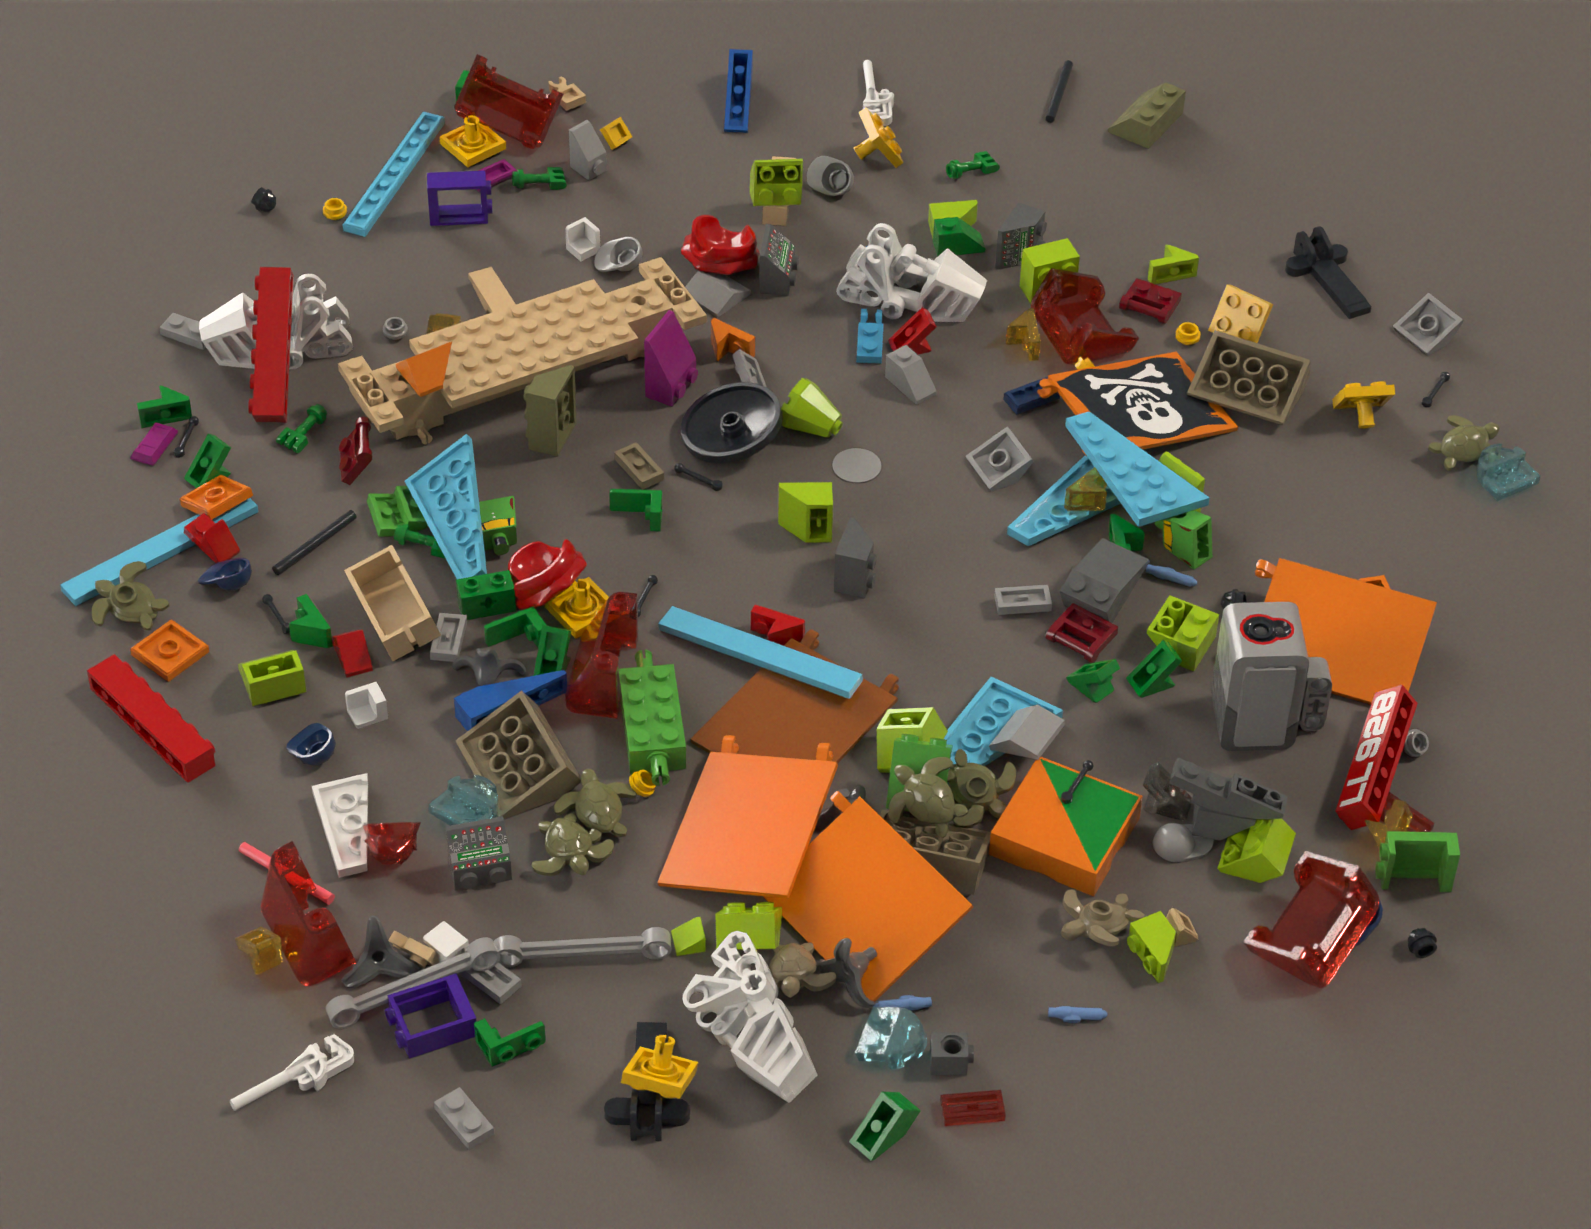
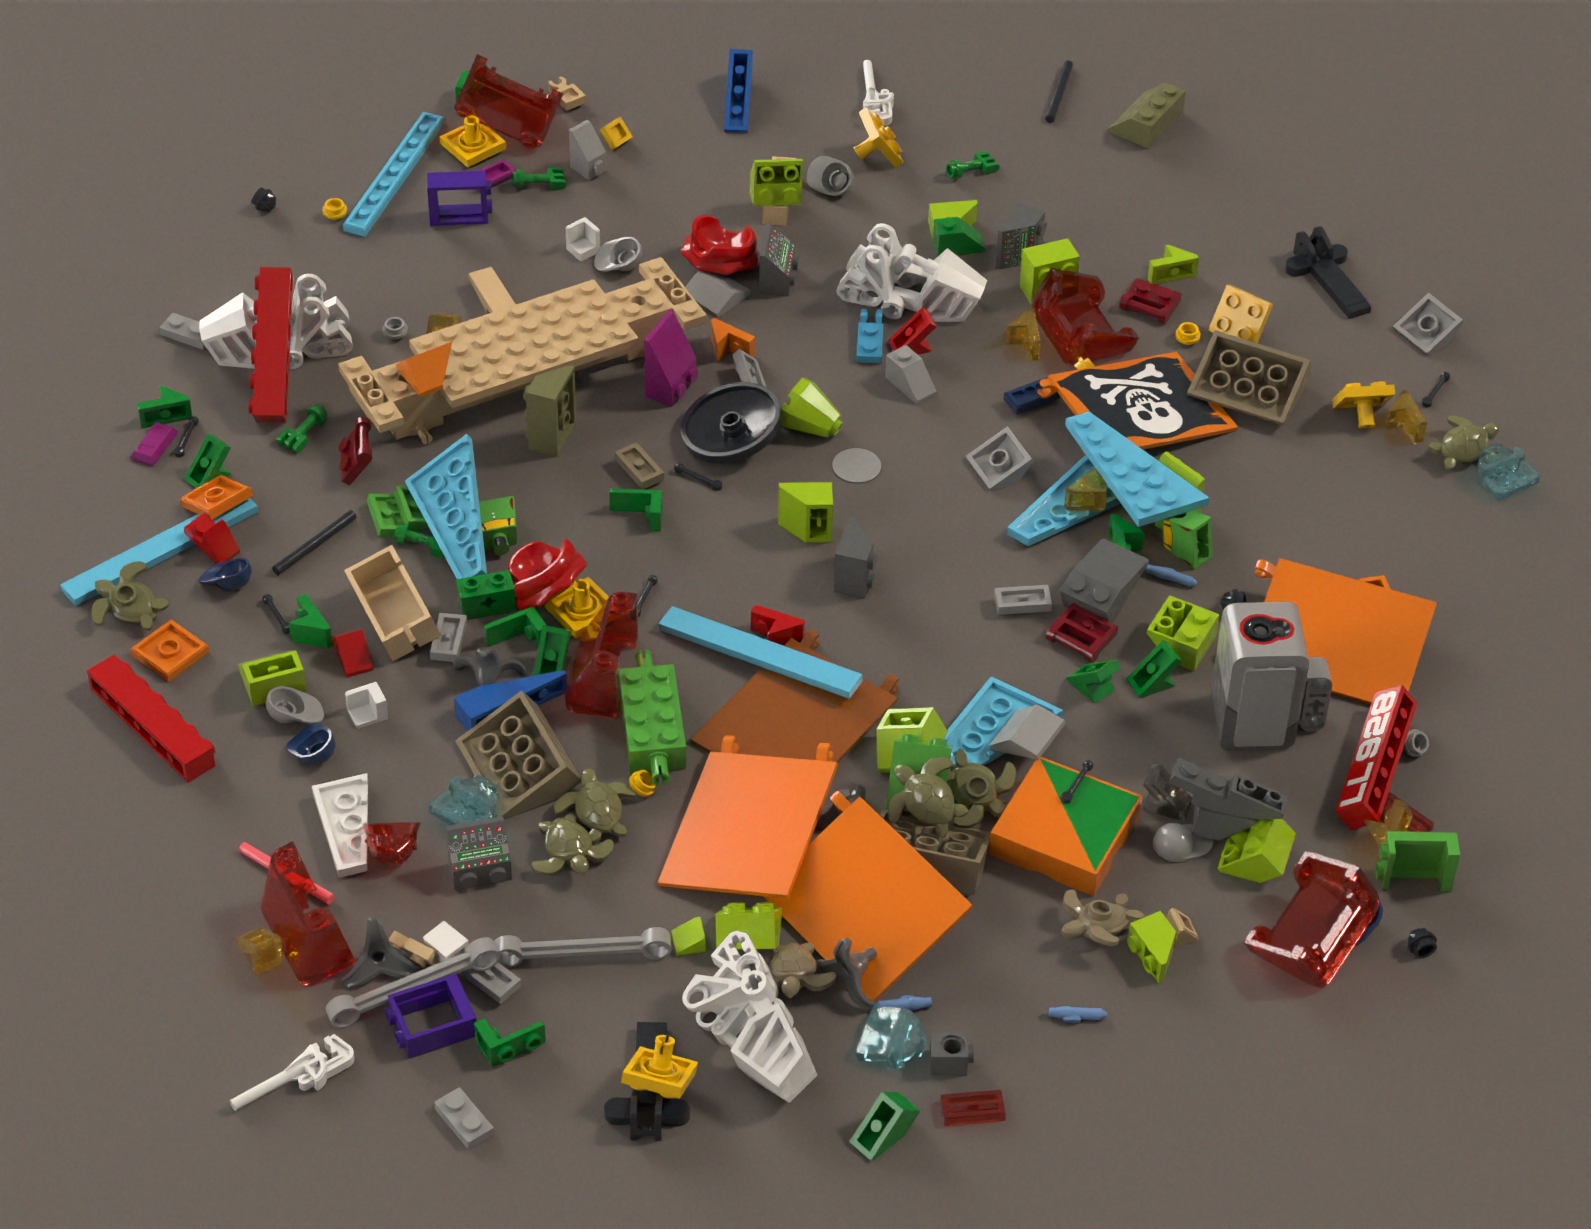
(292, 705): none -> light grey cap
(1407, 415): none -> clear yellow slope

